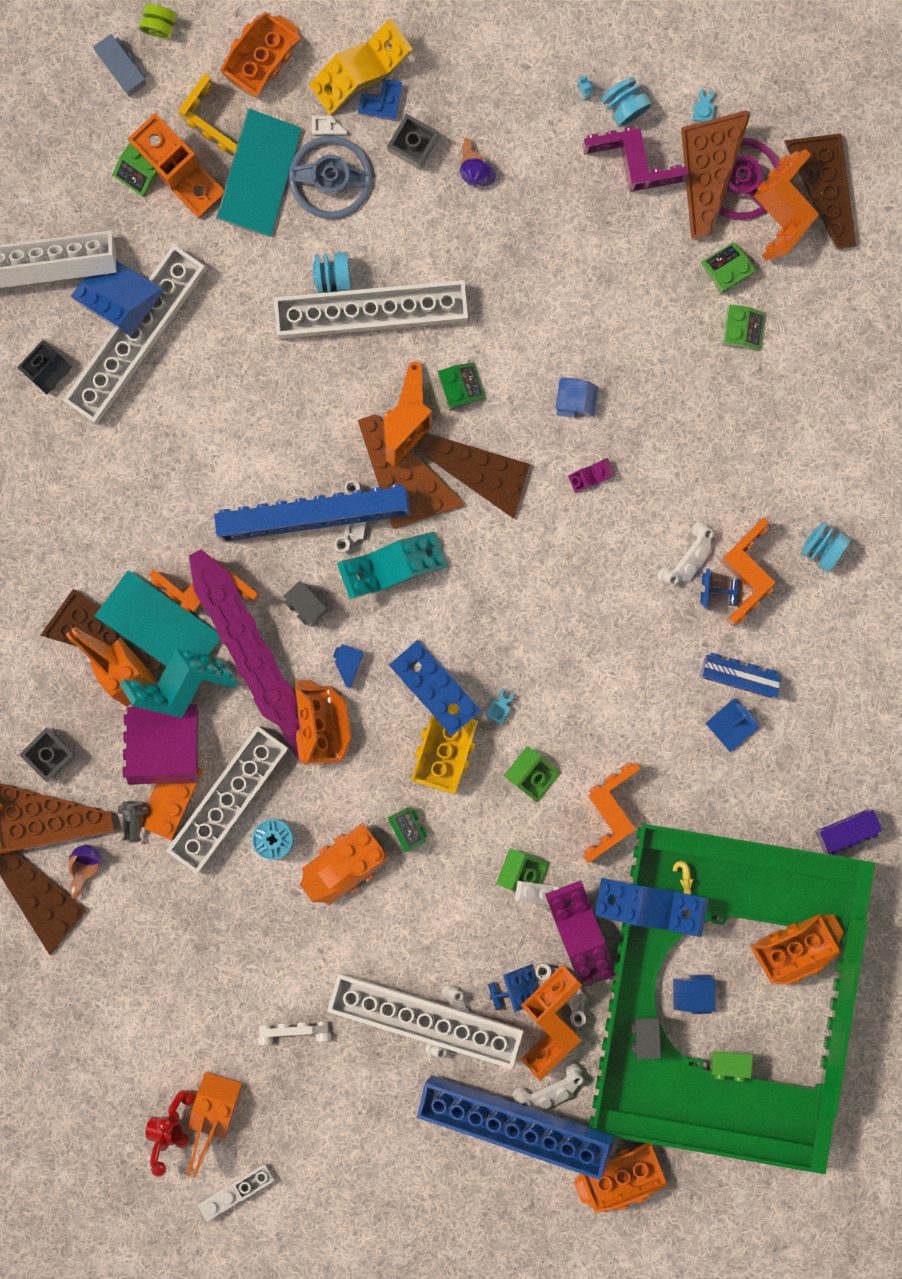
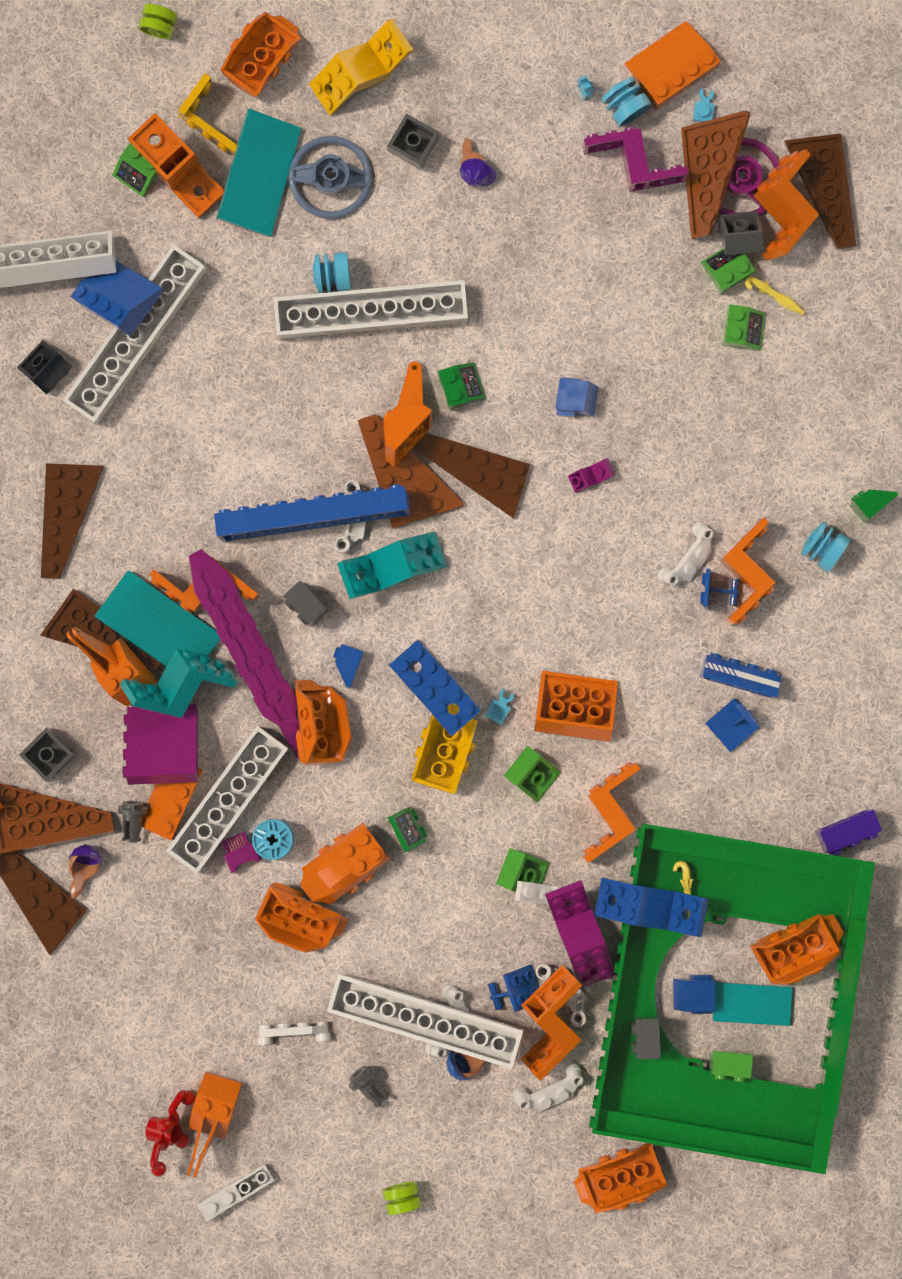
(65, 505): none -> reddish brown wing
(120, 64): sand blue brick -> none
(239, 851): none -> magenta piece
(297, 921): none -> orange slope
(326, 126): white tile -> none
(363, 1080): none -> dark grey piece
(385, 105): blue plate -> none
(401, 1198): none -> lime wheel
(463, 1066): none -> blue piece
(515, 1127): blue brick -> none
(576, 706): none -> orange slope
(672, 64): none -> orange slope
(741, 233): none -> dark grey brick
(752, 1004): none -> teal tile
(782, 299): none -> light yellow piece
(870, 502): none -> green slope

